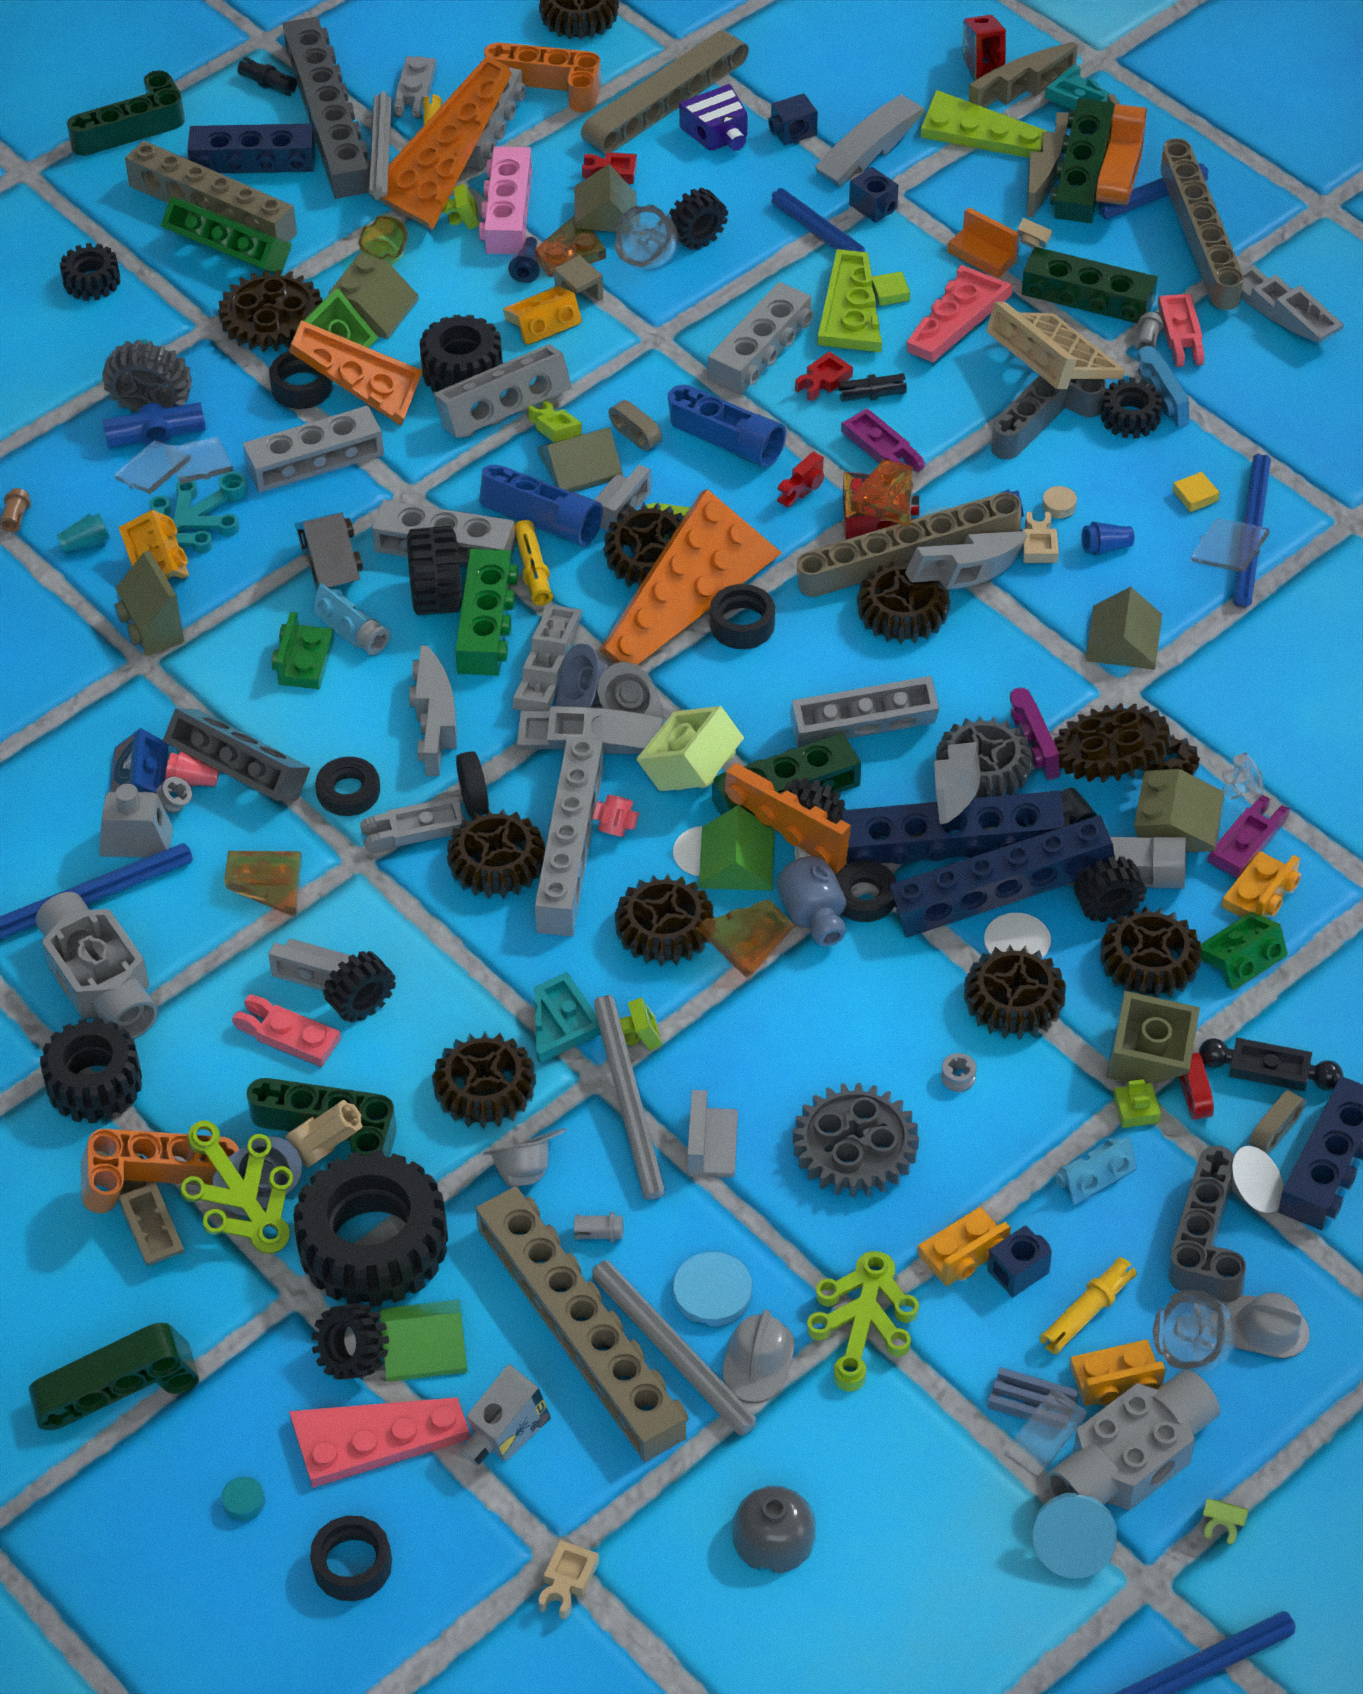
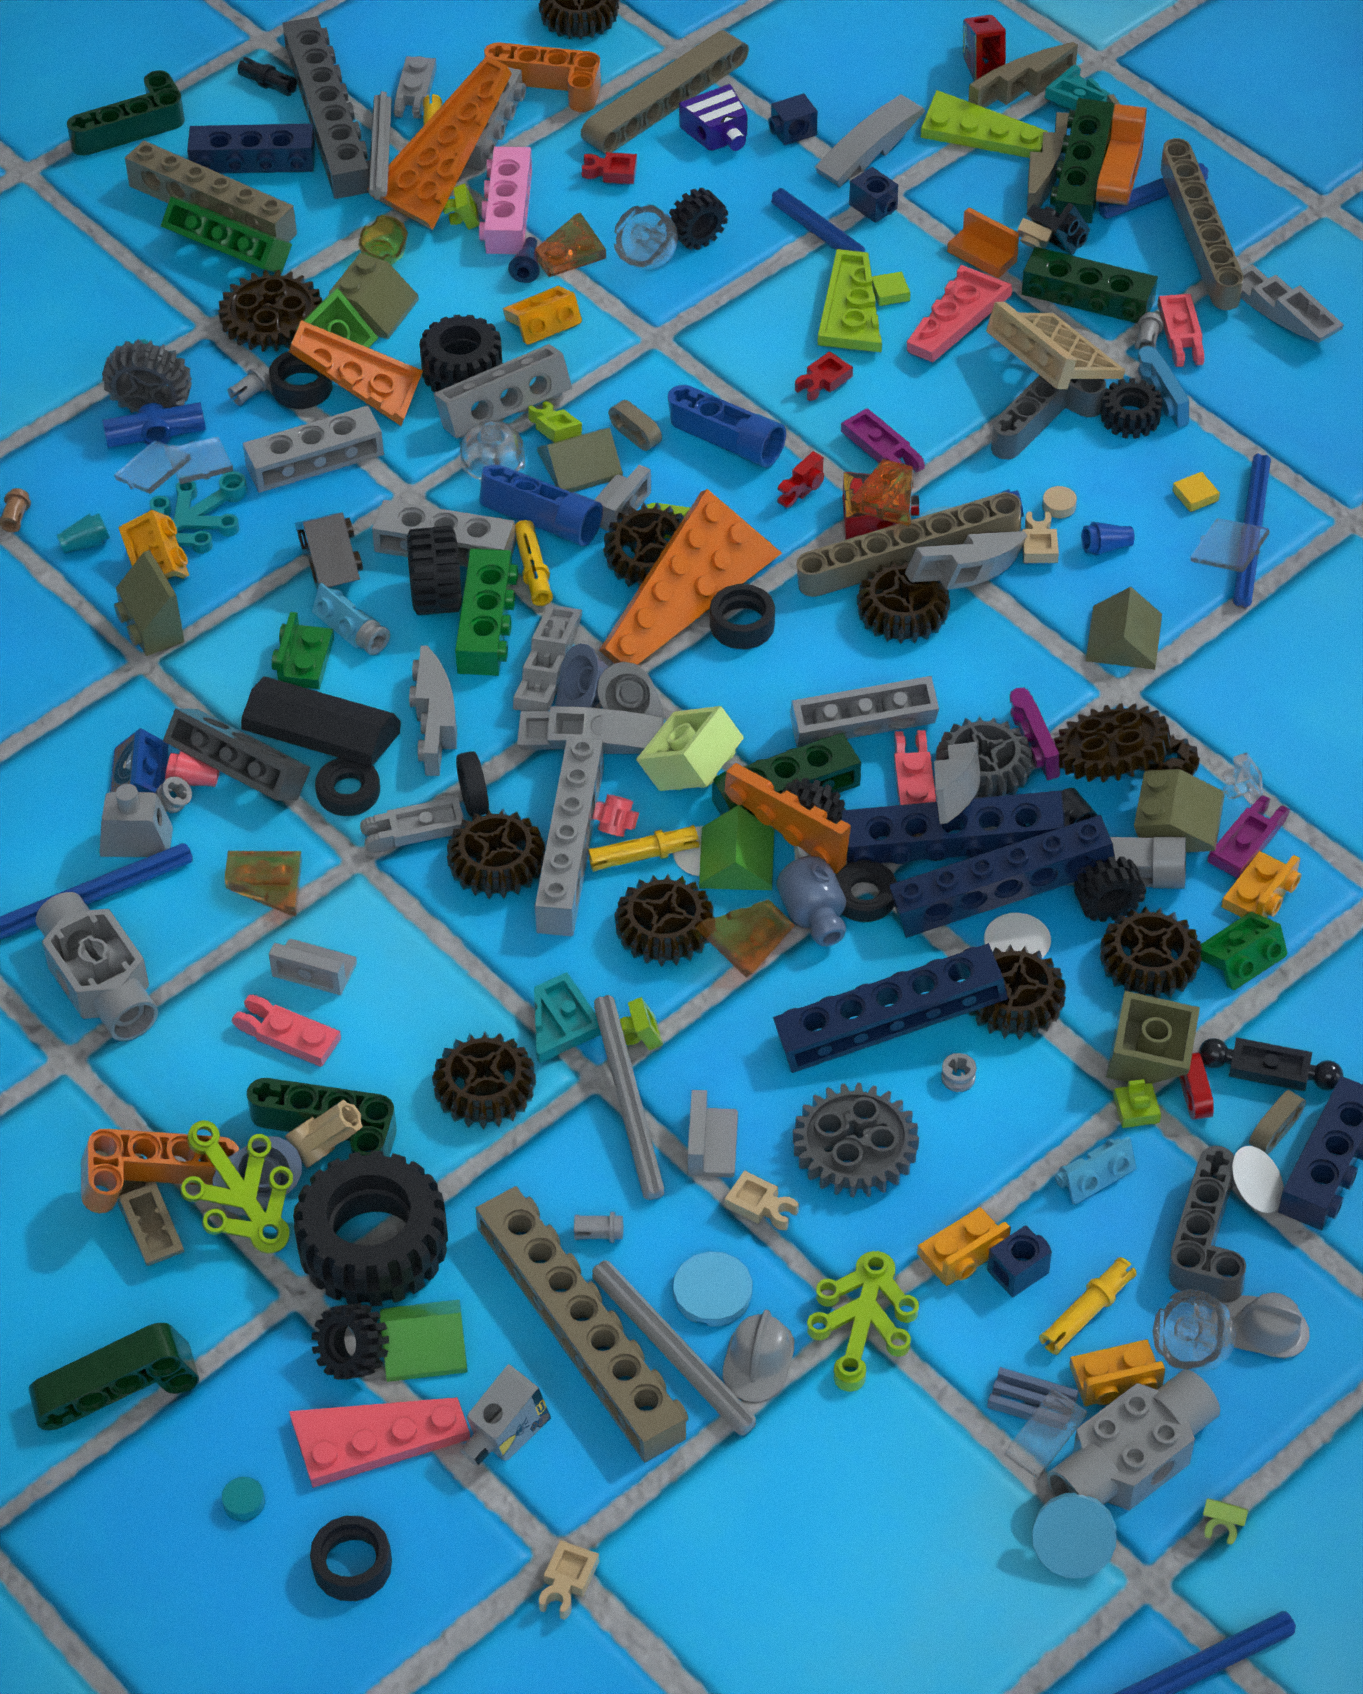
(84, 1047): black tyre -> none
(90, 259): black tyre -> none
(251, 384): none -> light grey pin
(319, 721): none -> black piece
(359, 986): black tyre -> none
(491, 444): none -> clear cylinder
(525, 1161): light grey piece -> none
(579, 276): dark tan panel -> none
(602, 200): olive slope -> none
(643, 848): none -> yellow pin
(758, 1198): none -> tan plate
(760, 338): light grey brick -> none
(774, 1529): dark grey cylinder -> none
(872, 387): black pin -> none
(907, 1014): none -> dark blue brick
(913, 771): none -> coral hinge
(1067, 228): none -> black bracket

